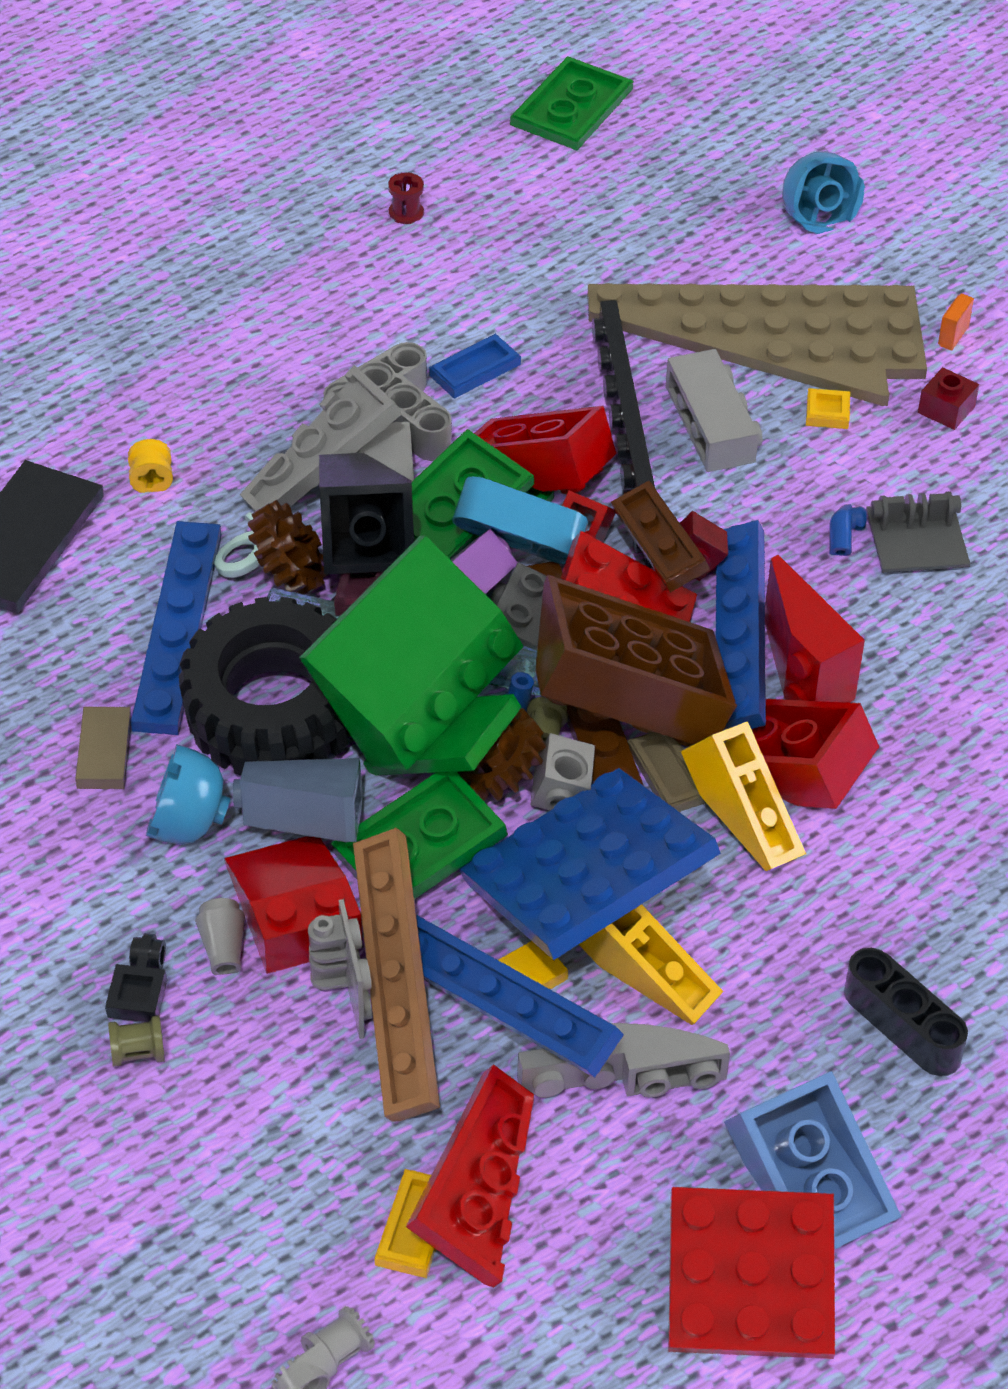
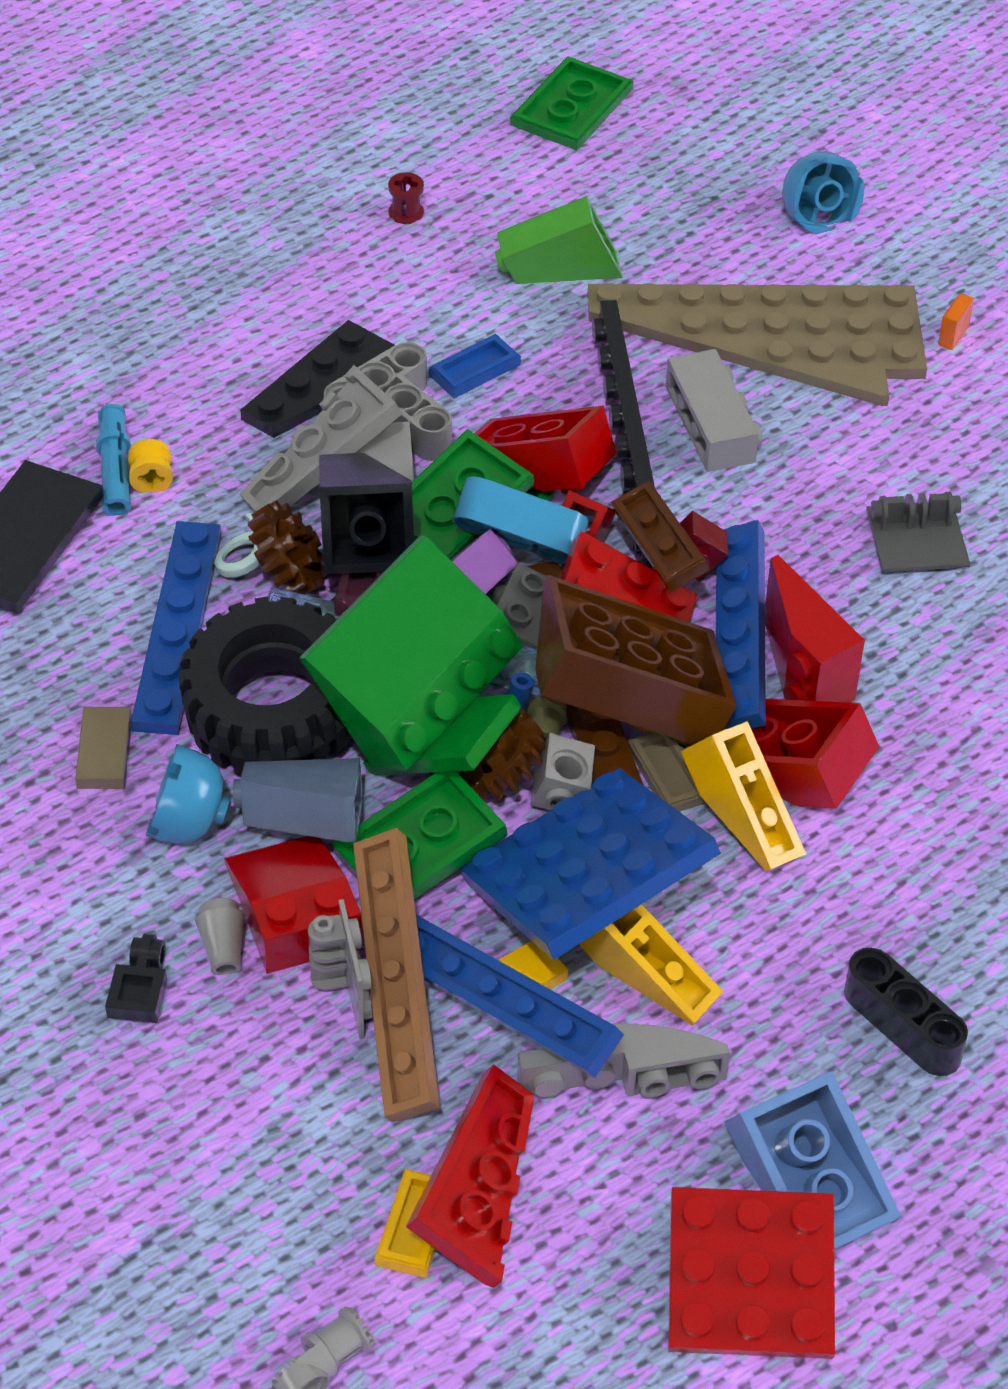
(113, 448): none -> dark azure pin
(136, 1041): olive bush -> none
(301, 388): none -> black wing
(559, 247): none -> bright green slope
(828, 408): yellow tile -> none
(841, 528): blue arm -> none
(948, 398): dark red plate -> none

